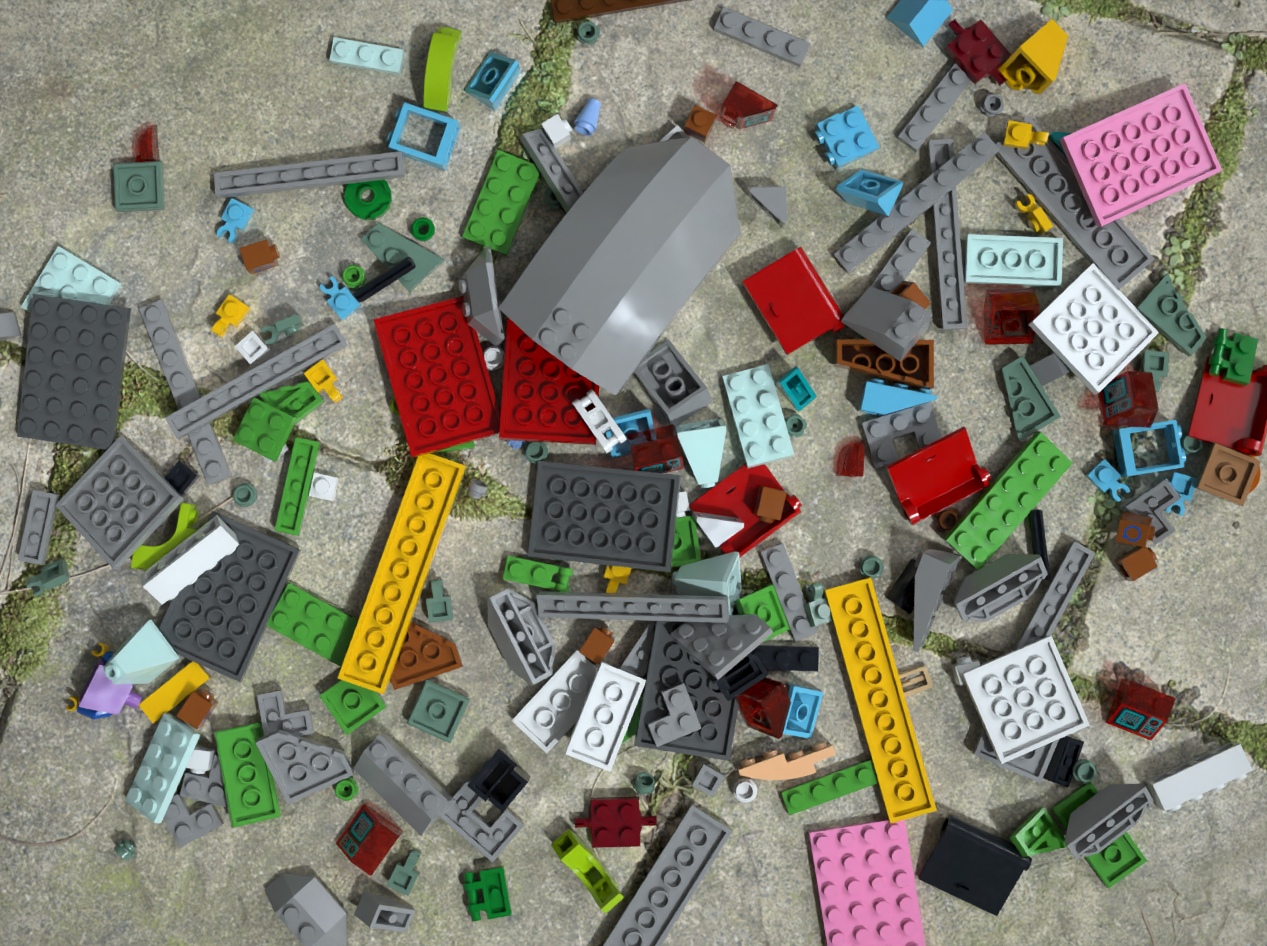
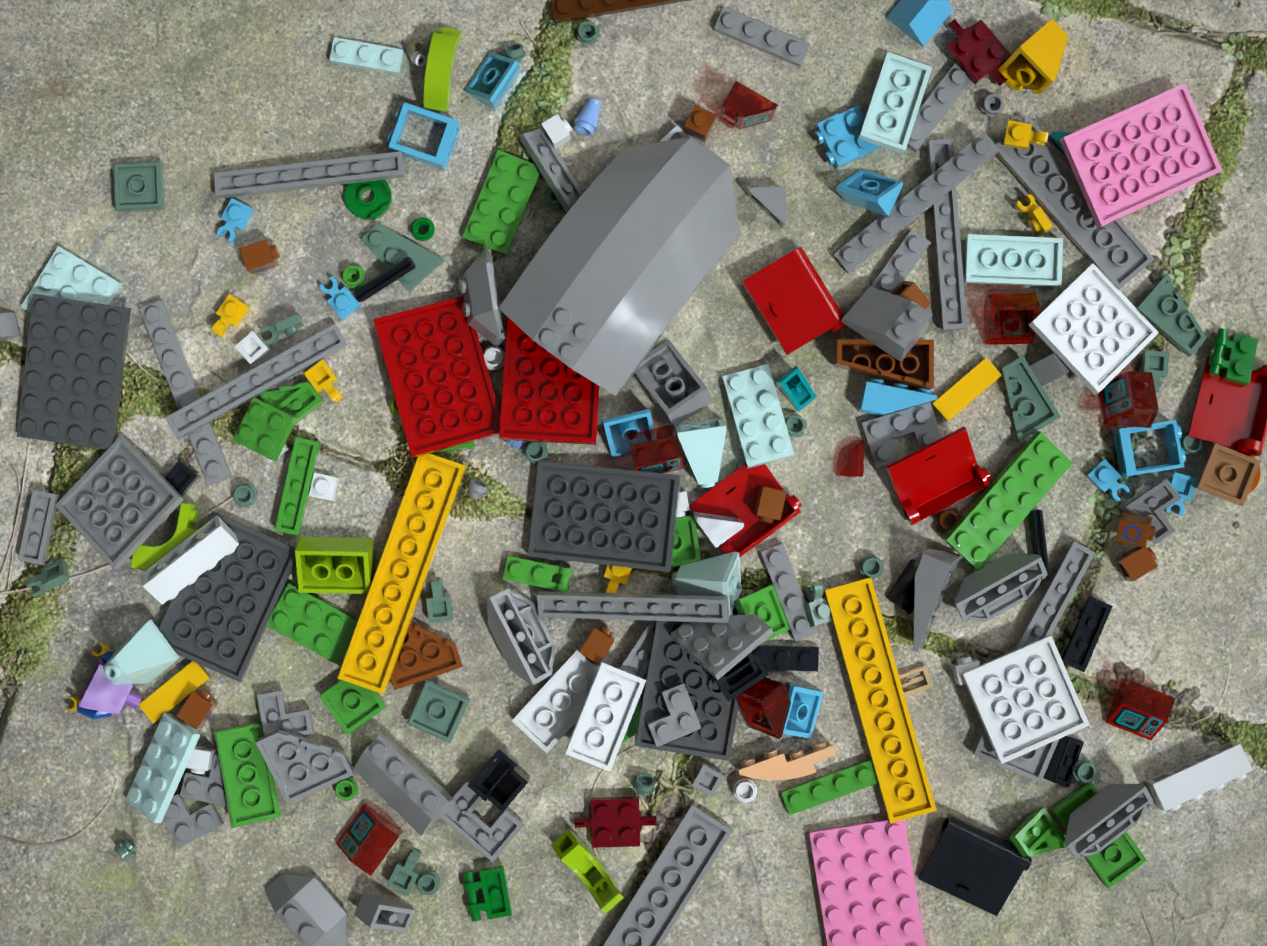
(146, 145): clear red brick -> none
(334, 565): none -> lime slope
(412, 50): none -> arm
(428, 882): none -> sand green plate
(514, 51): none -> sand green plate
(599, 420): white plate -> none
(895, 103): none -> light aqua plate
(966, 389): none -> yellow tile
(1086, 633): none -> black plate

